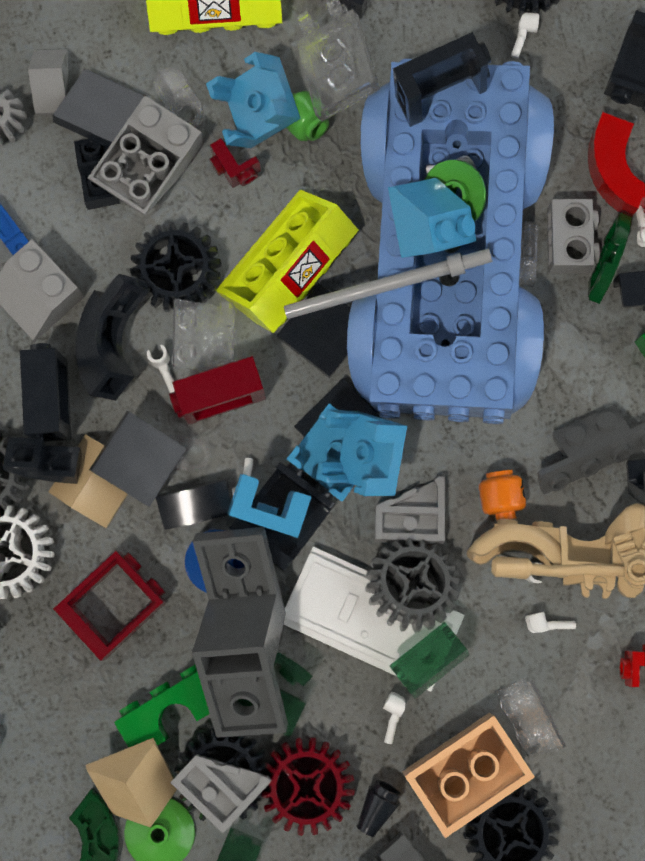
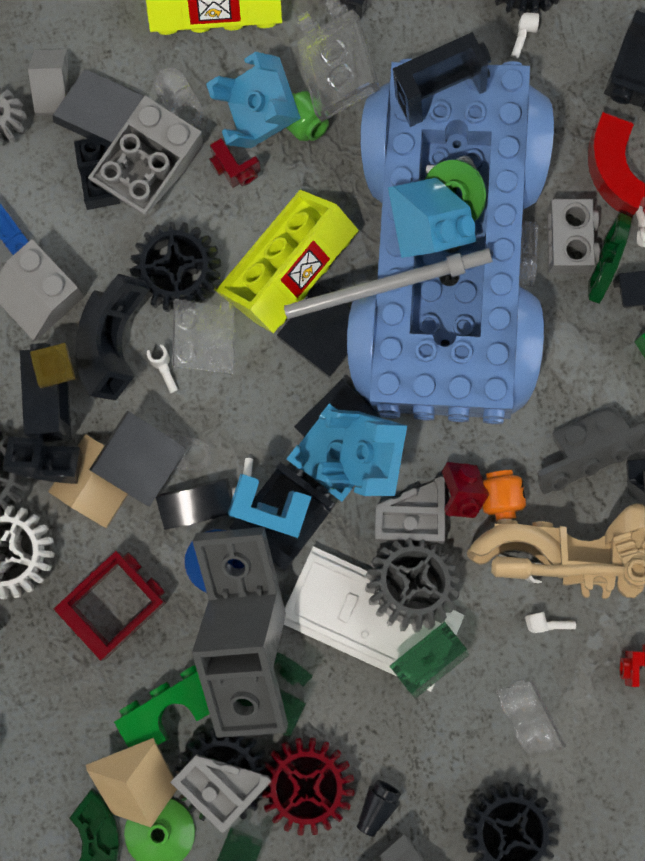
(52, 365): none -> clear yellow tile
(217, 391): dark red window -> none
(396, 705): white hand -> none
(466, 489): none -> dark red bracket
(468, 774): light nougat slope -> none

